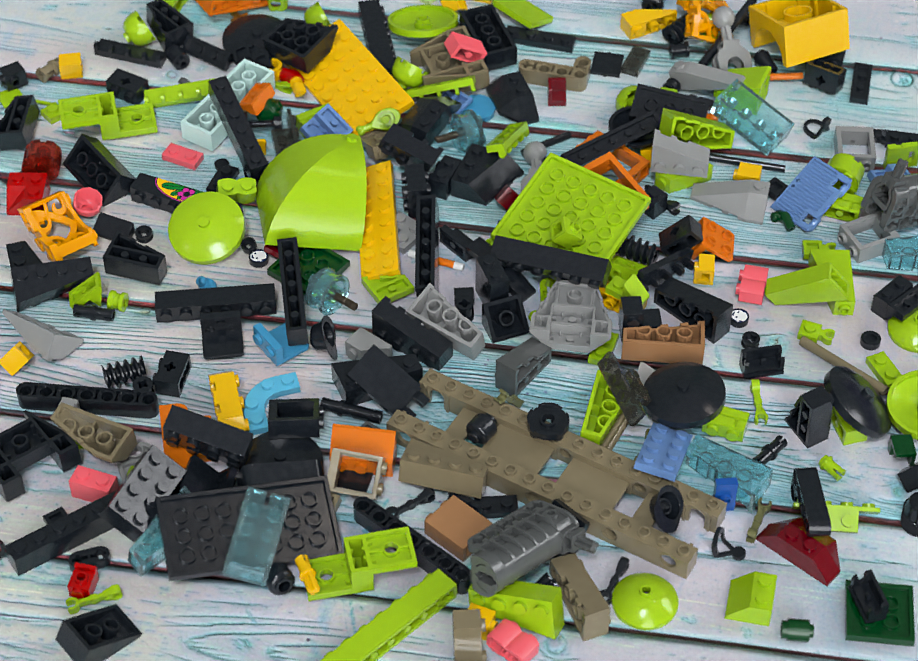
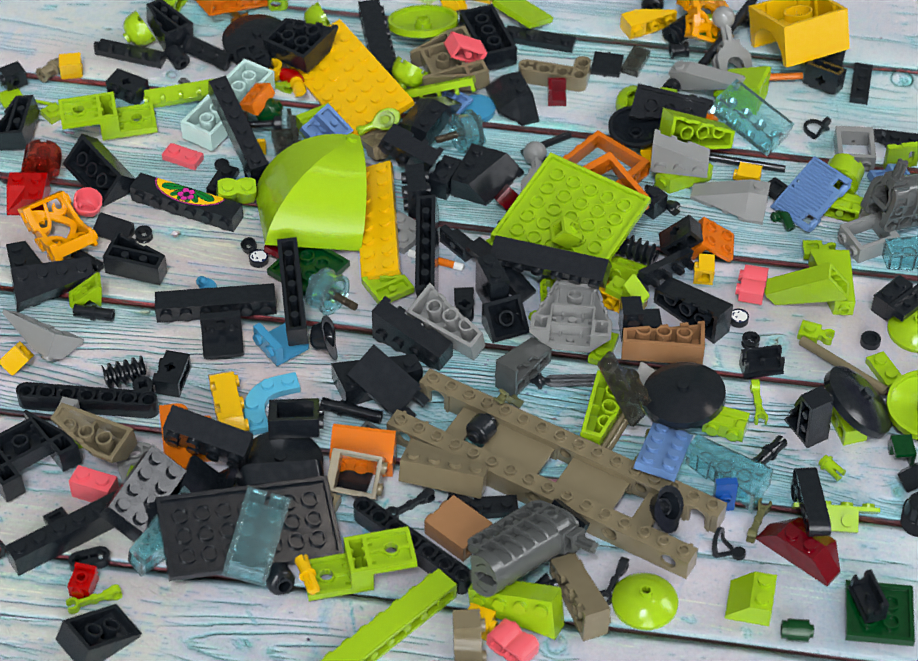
(97, 265): none -> black axle
(117, 300): lime wheel -> none
(206, 228): lime dish -> none
(362, 341): light grey slope -> none
(508, 138): lime hinge -> none
(553, 431): black plate -> none
(563, 380): none -> black wheel
(614, 139): black plate -> none
(763, 58): black cone -> none

